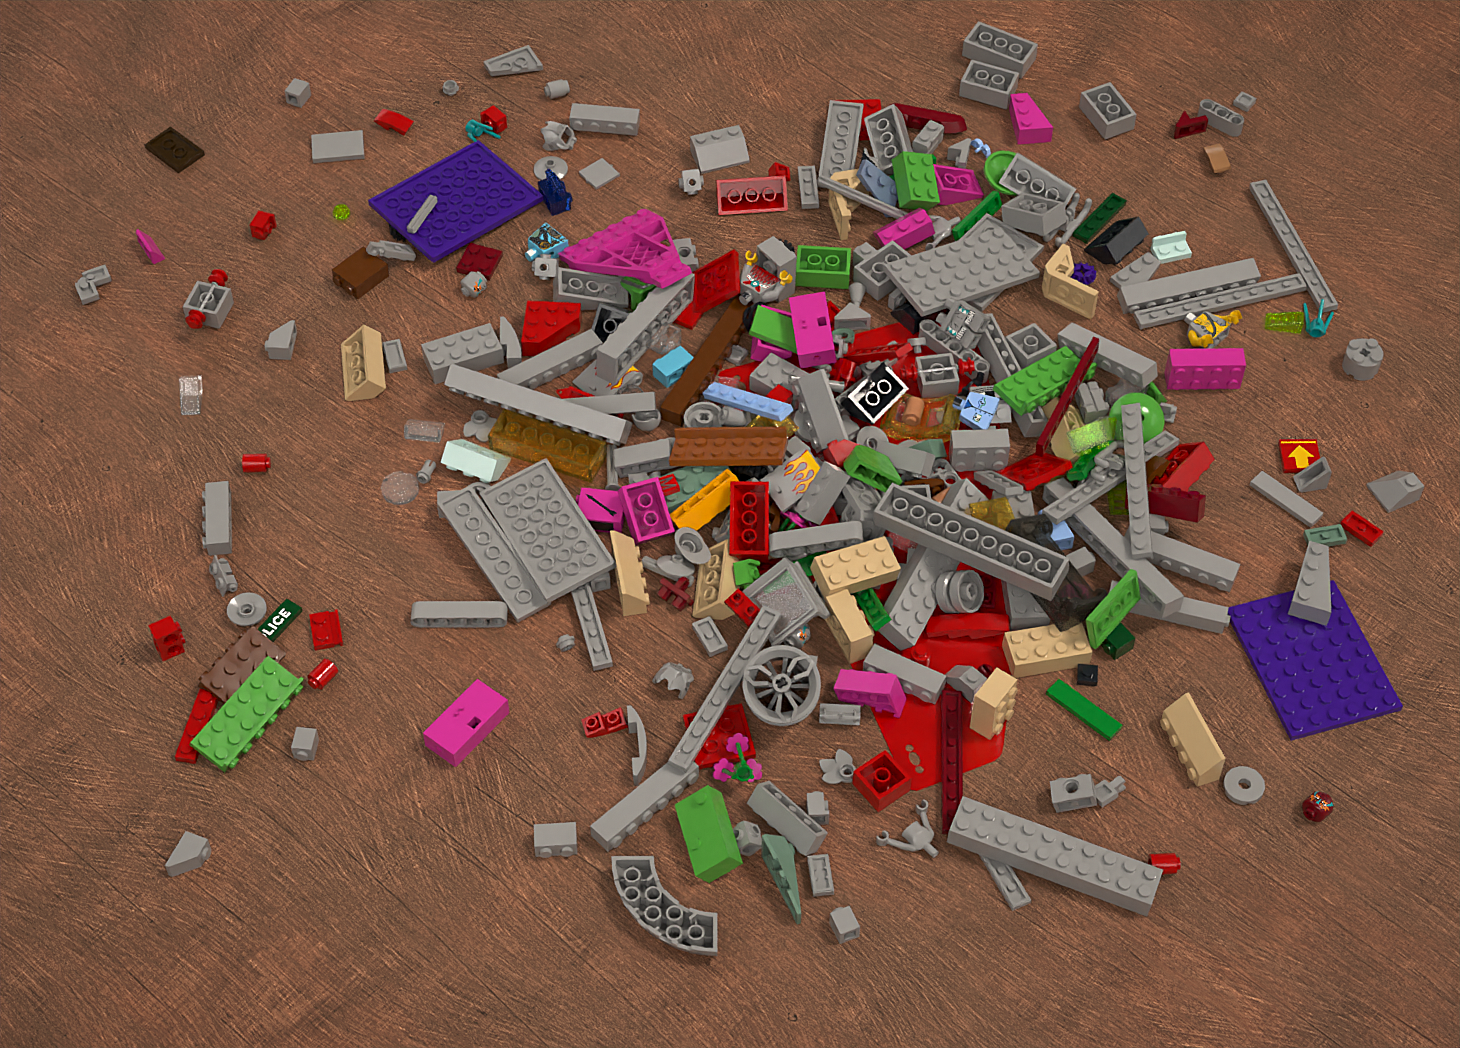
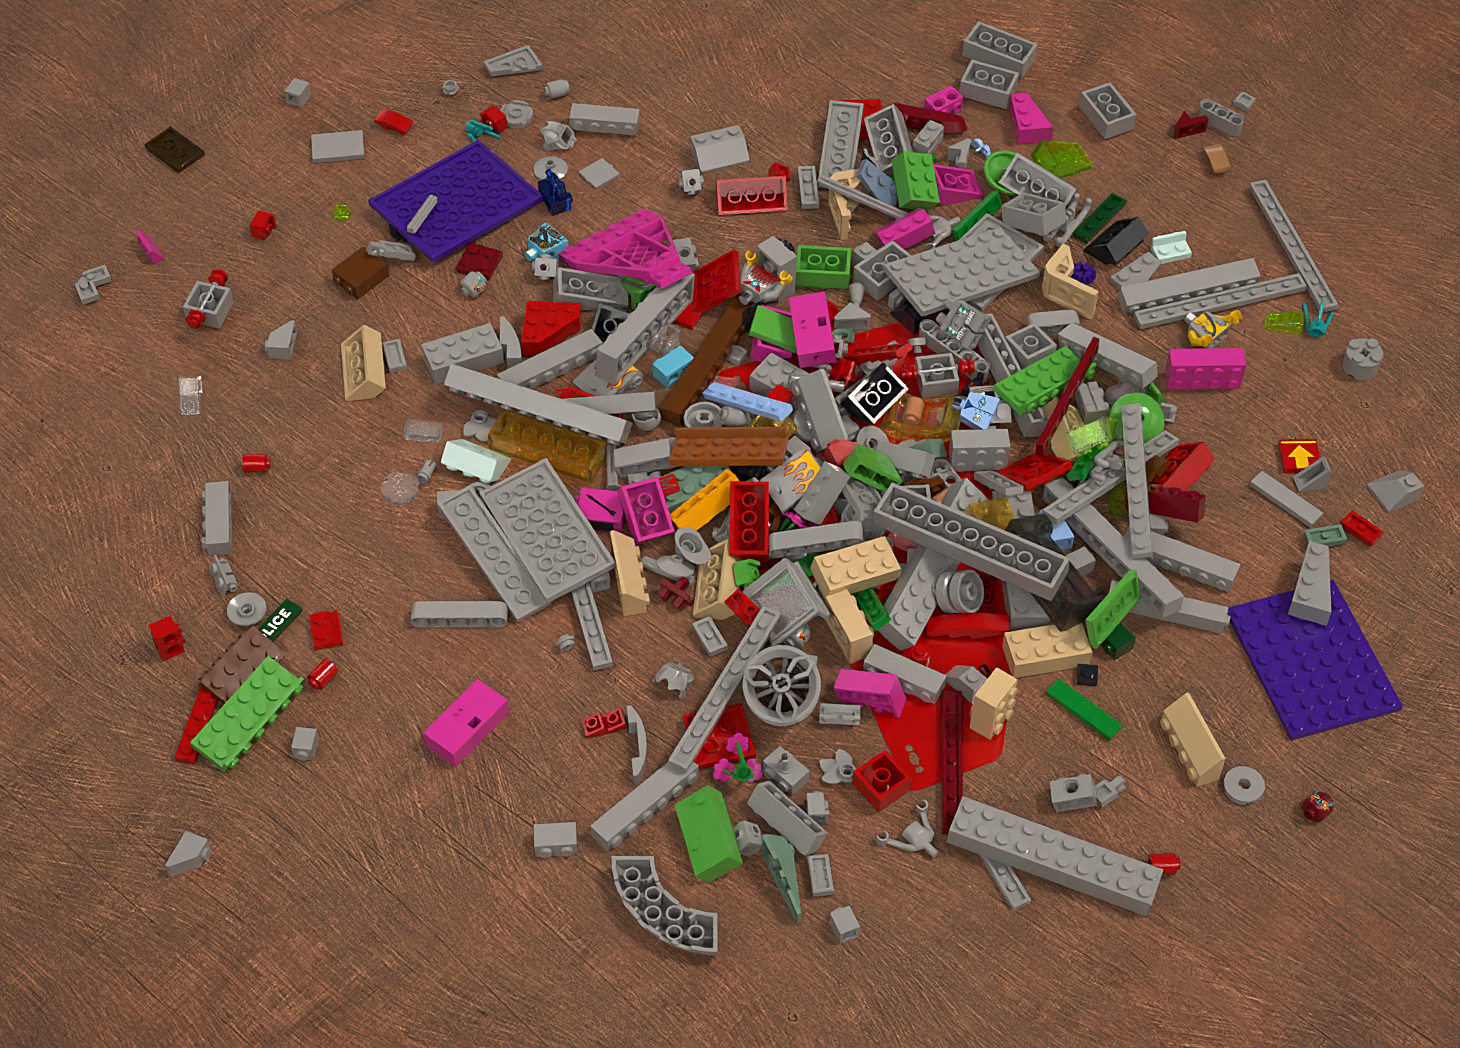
(517, 113): none -> light grey tile
(785, 771): none -> light grey brick
(946, 100): none -> dark pink brick
(1053, 321): none -> light grey beam
(1061, 158): none -> clear neon green slope

